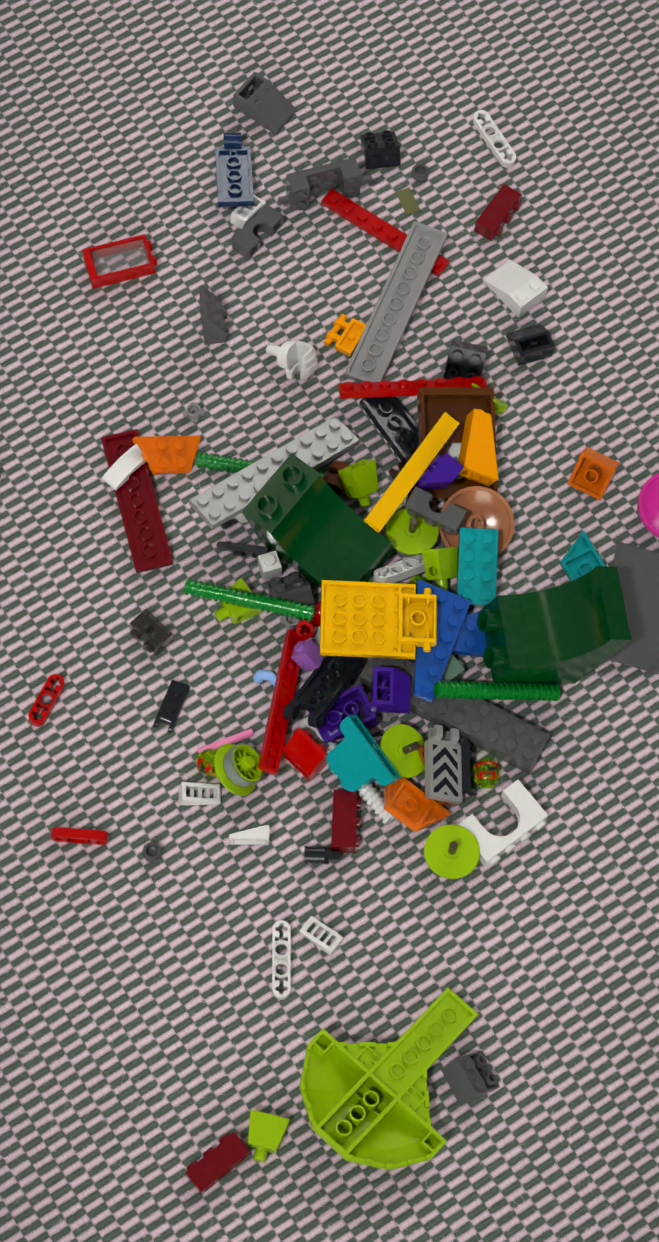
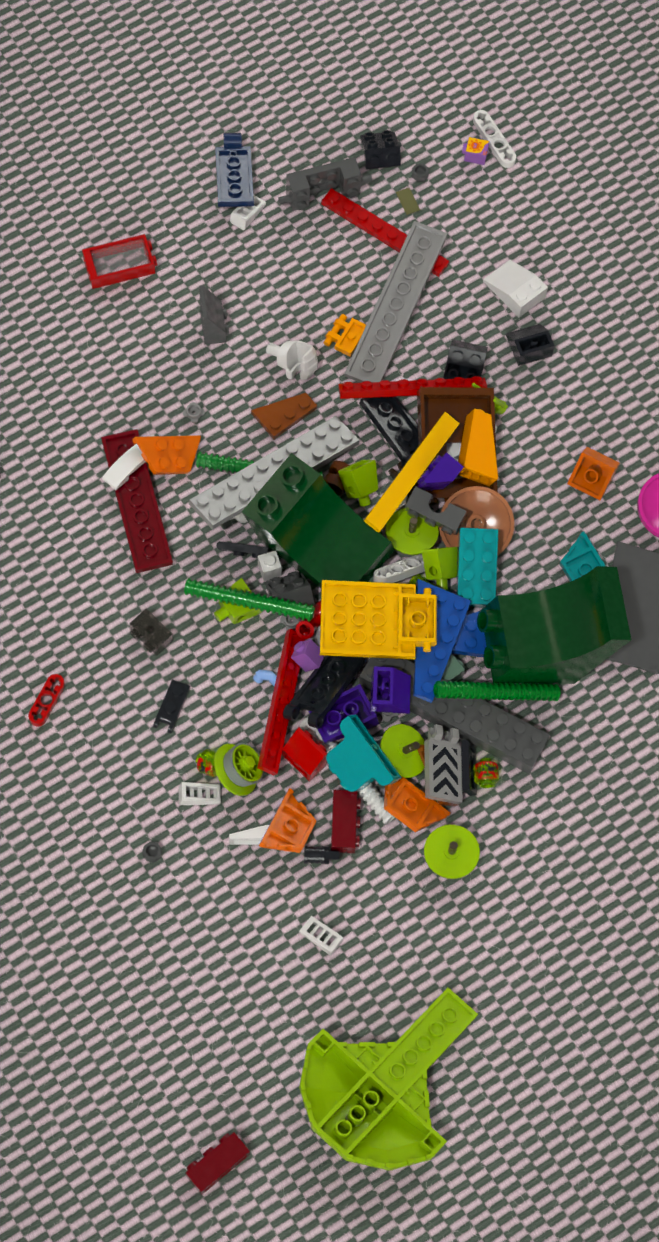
(80, 836): red beam -> none
(229, 740): bright pink bar -> none
(263, 103): dark grey slope -> none
(265, 220): dark grey arch -> none
(265, 1133): lime torso -> none
(281, 959): white beam -> none
(284, 414): none -> dark orange wing
(289, 826): none -> orange wing
(470, 1077): dark grey slope -> none
(475, 150): none -> brick
(498, 213): dark red brick -> none
(529, 817): white arch -> none

